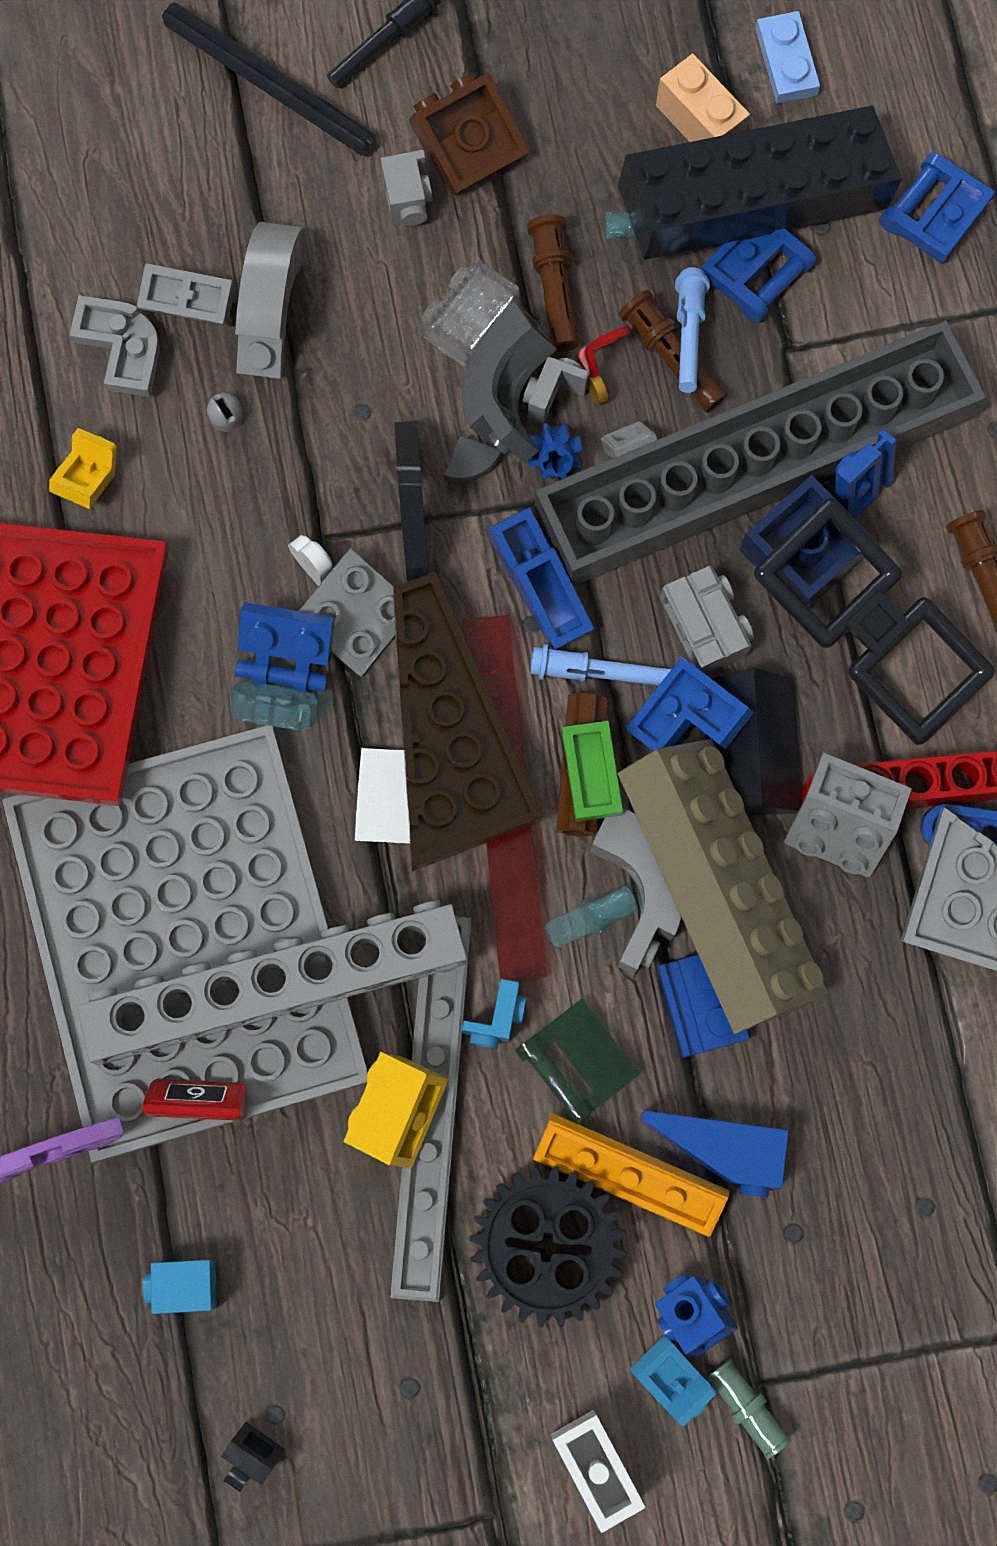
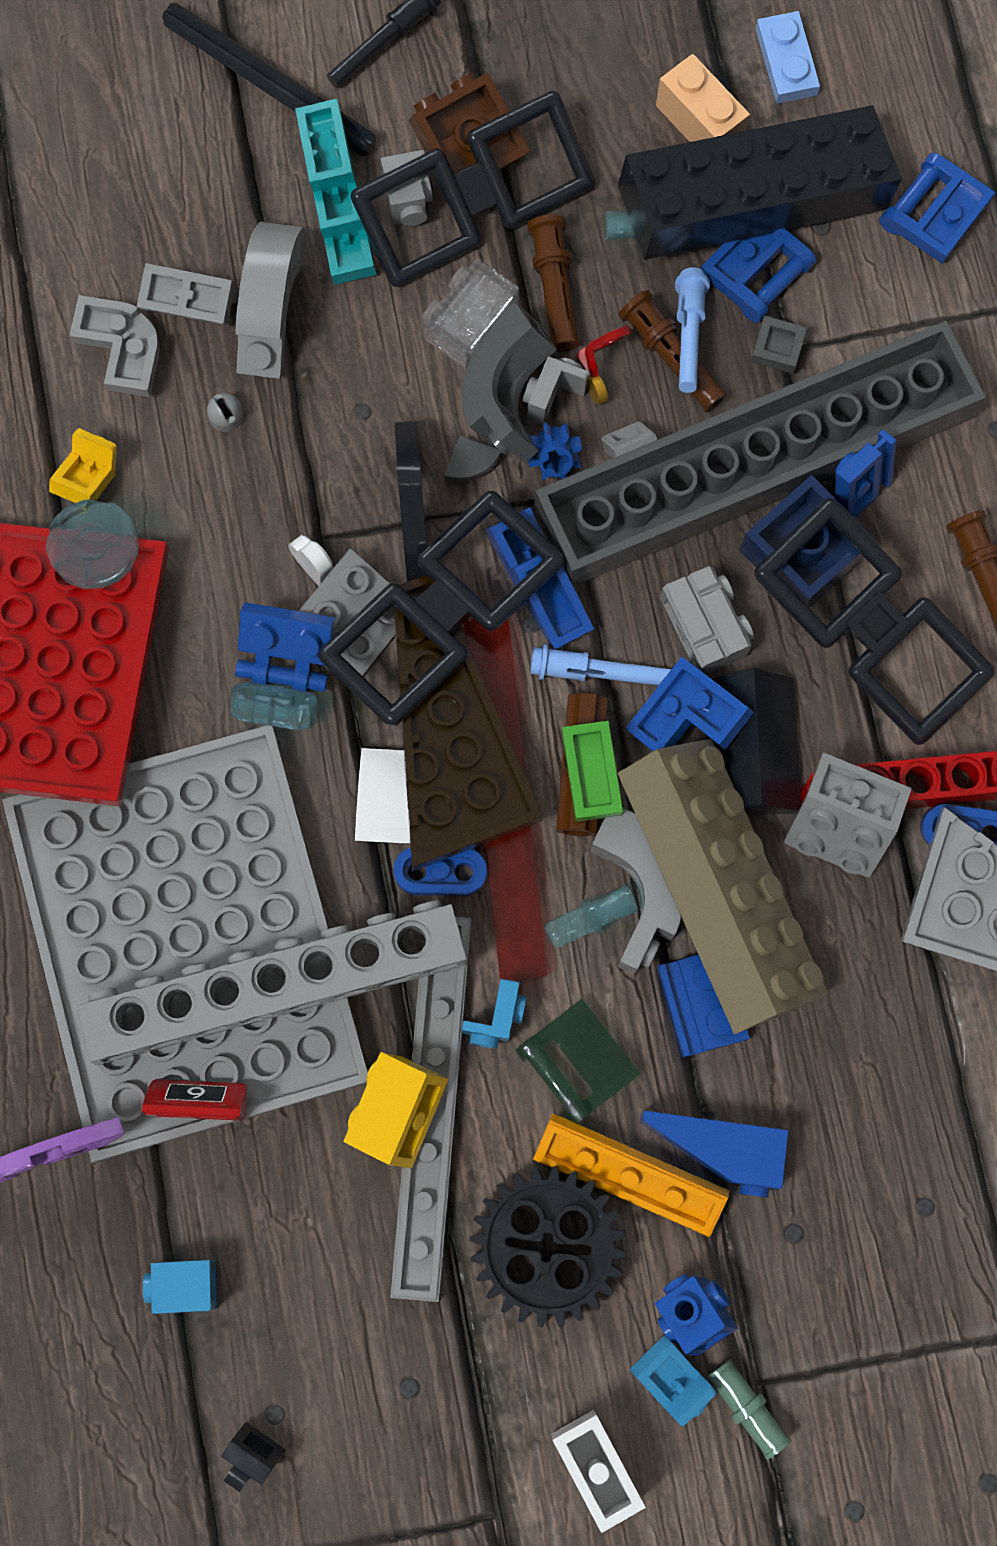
(92, 544): none -> clear light blue tile
(332, 181): none -> teal slope
(440, 876): none -> blue plate
(441, 608): none -> black bar
(473, 188): none -> black bar
(778, 344): none -> dark grey plate

